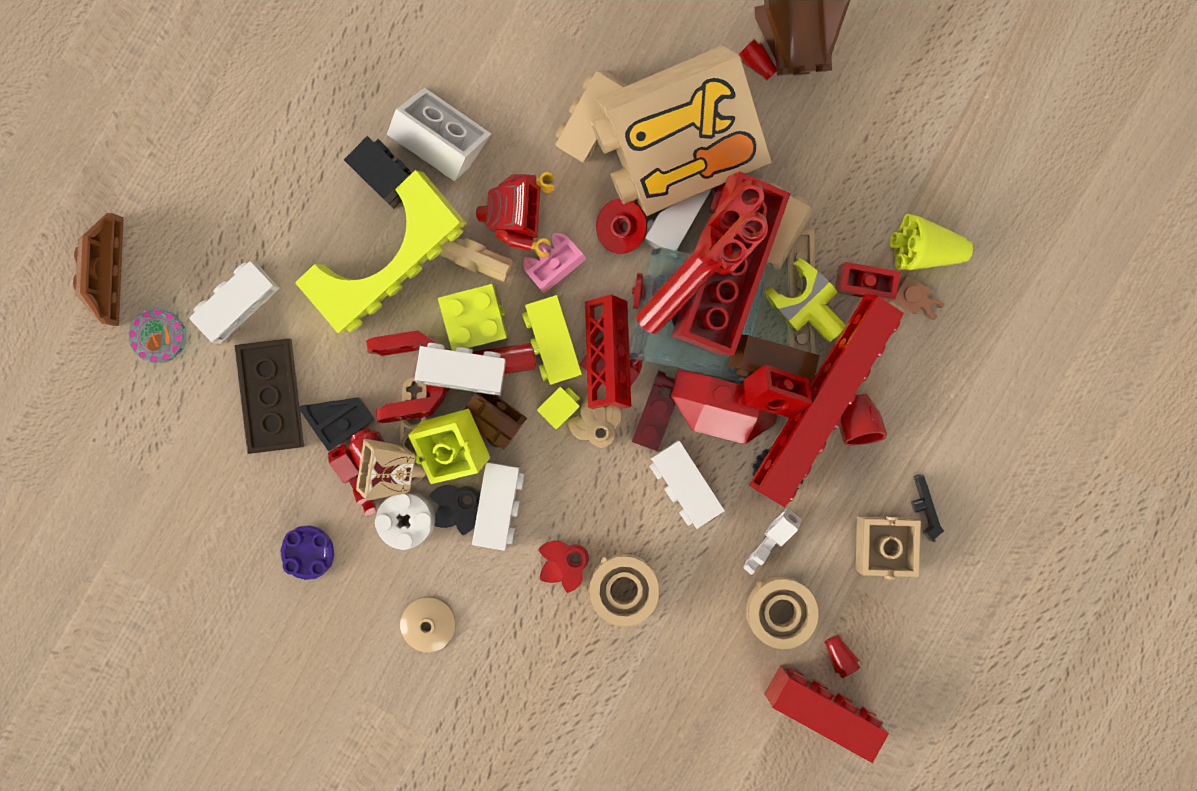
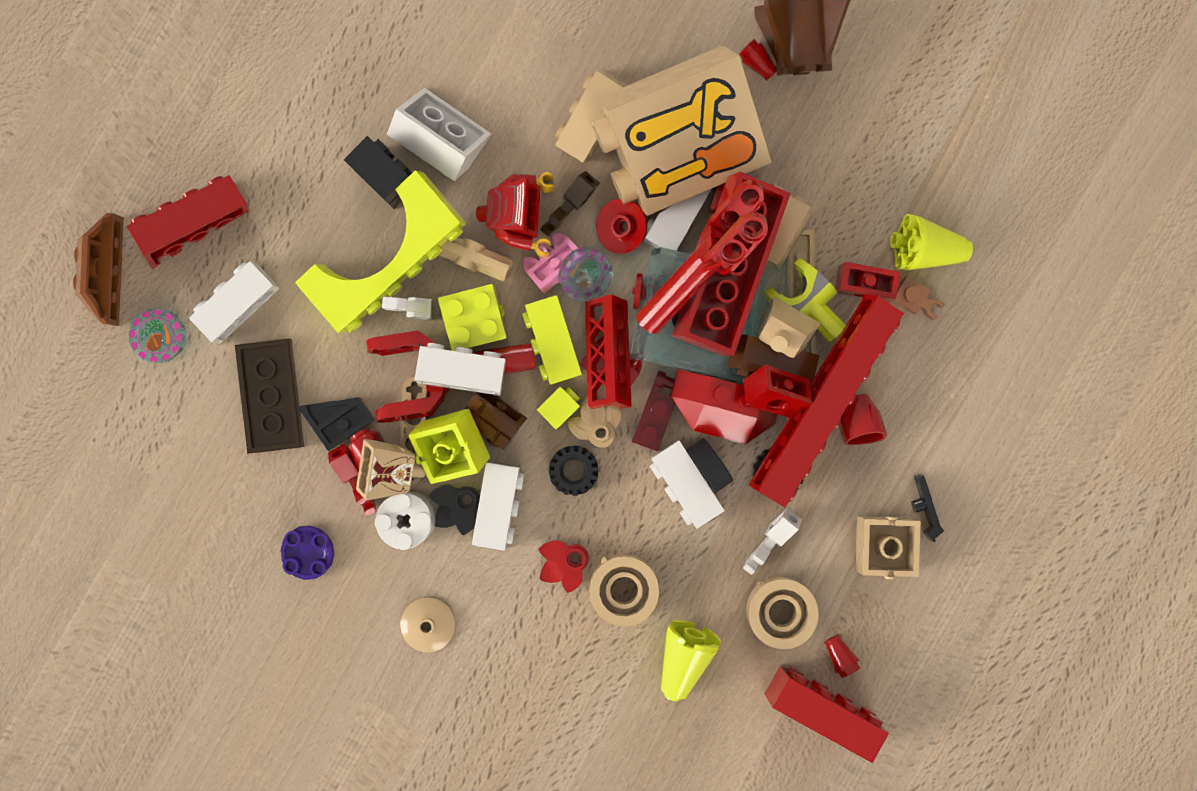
(187, 219): none -> red wedge
(416, 307): none -> white piece
(573, 487): none -> black tyre
(575, 198): none -> dark brown piece
(585, 274): none -> clear light blue tile
(686, 657): none -> neon yellow cone
(709, 465): none -> black tyre
(786, 328): none -> tan torso

